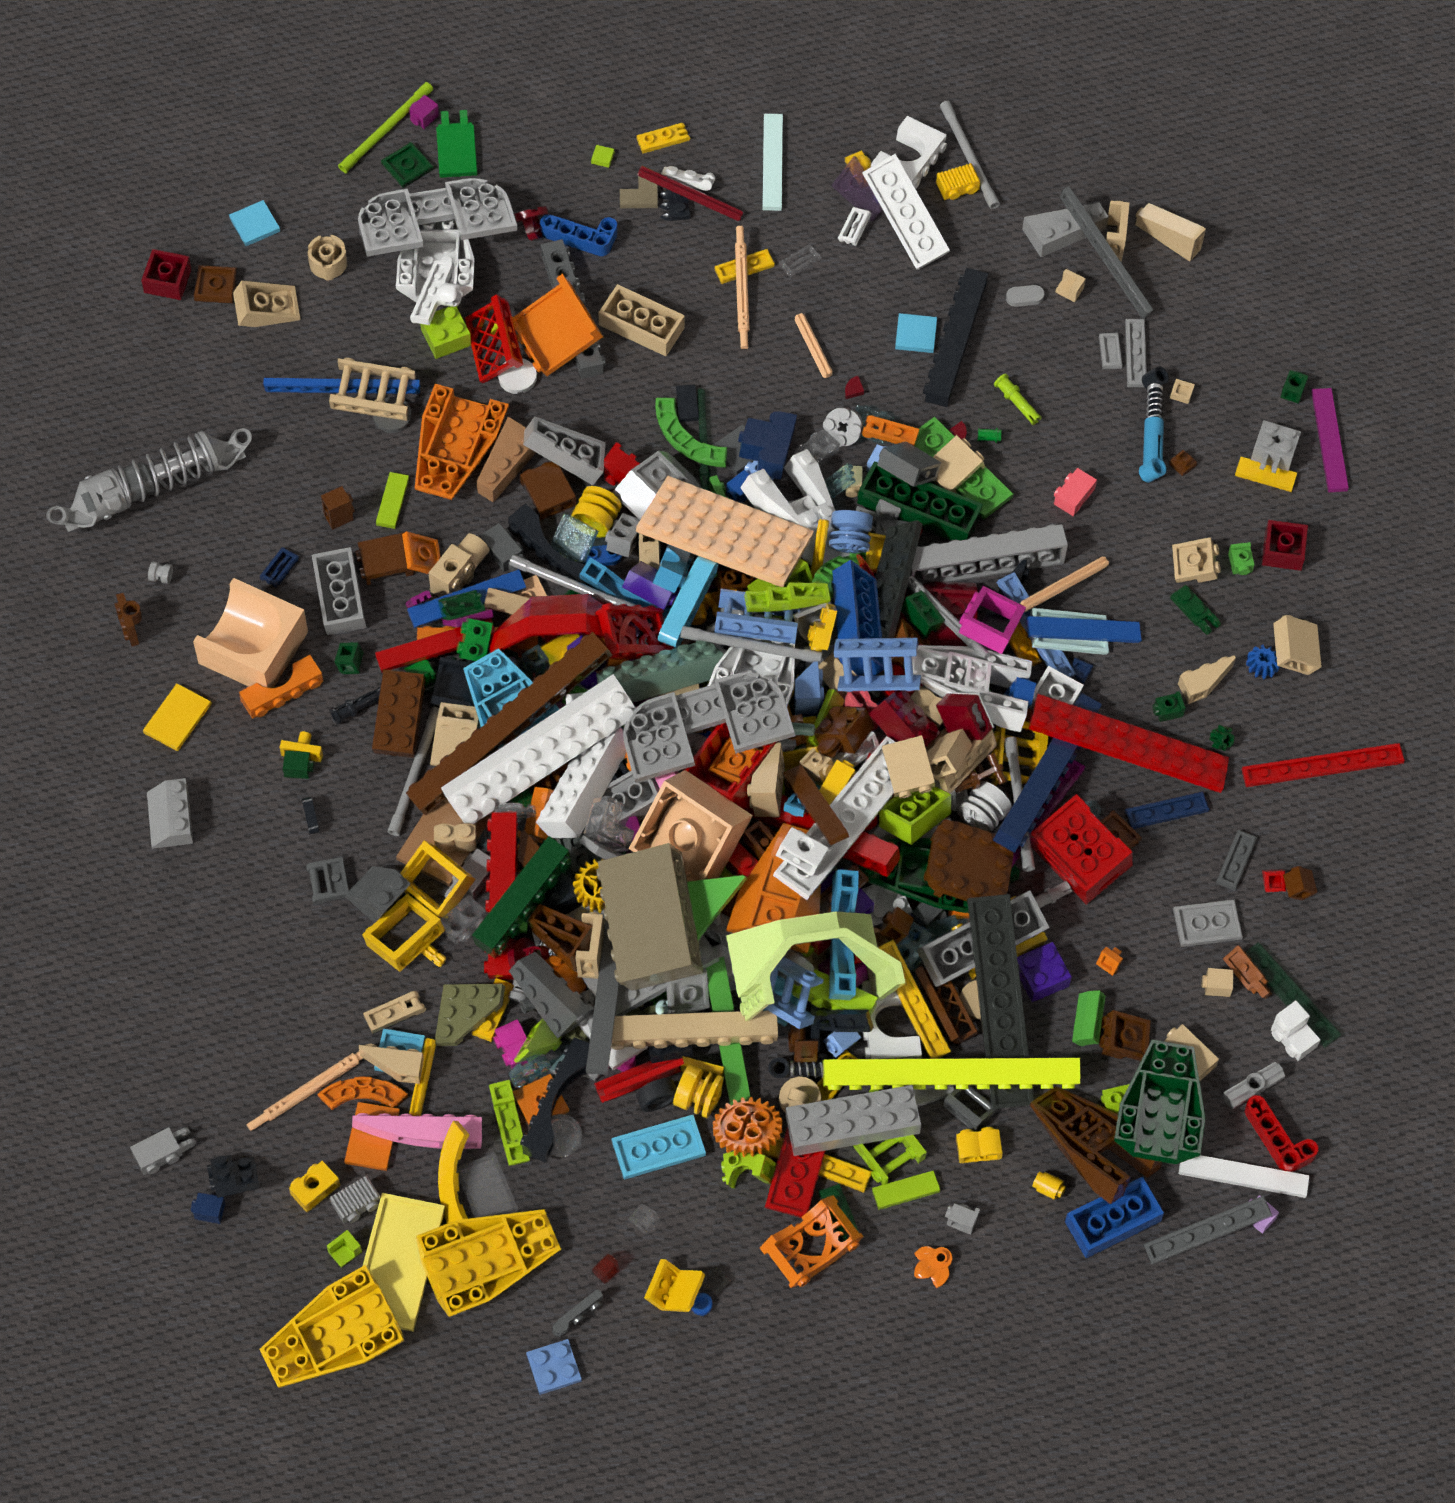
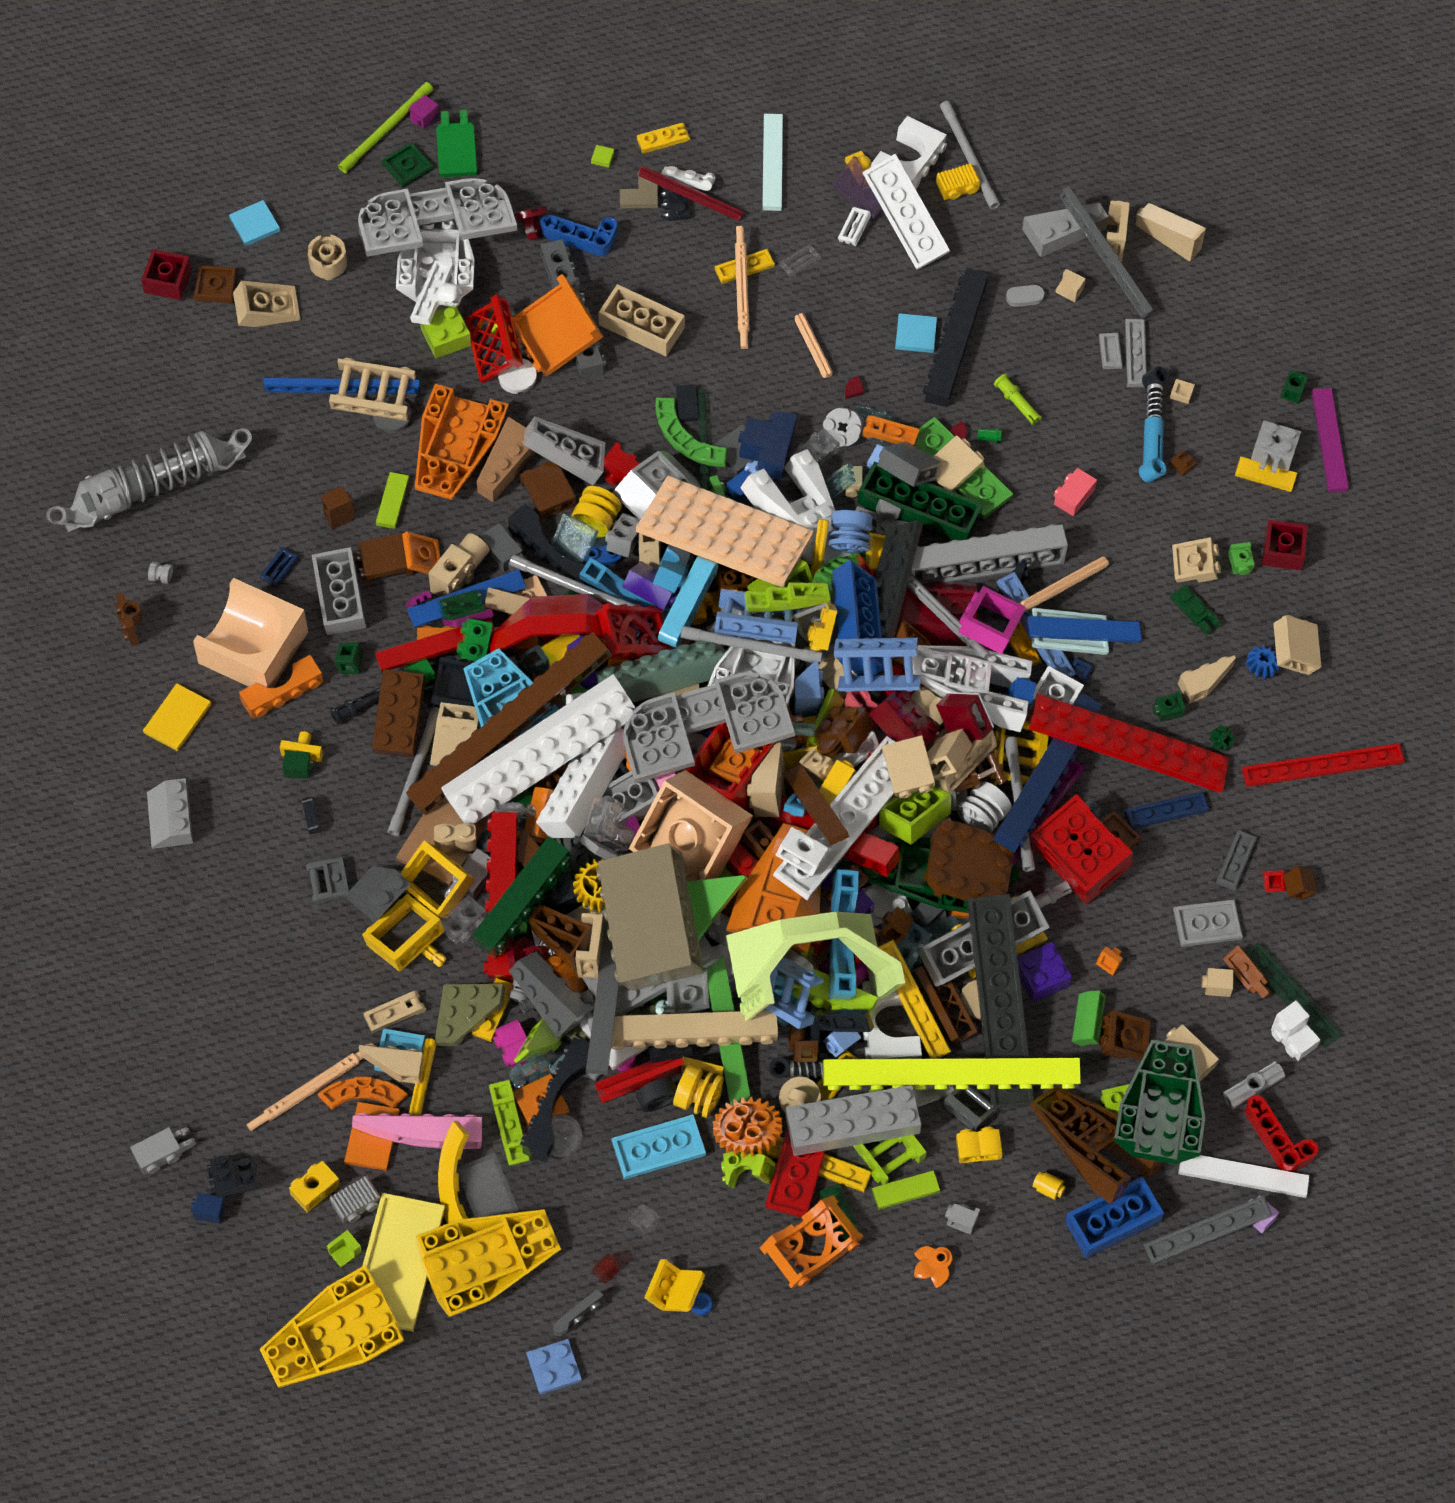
(922, 614): dark green hinge -> none

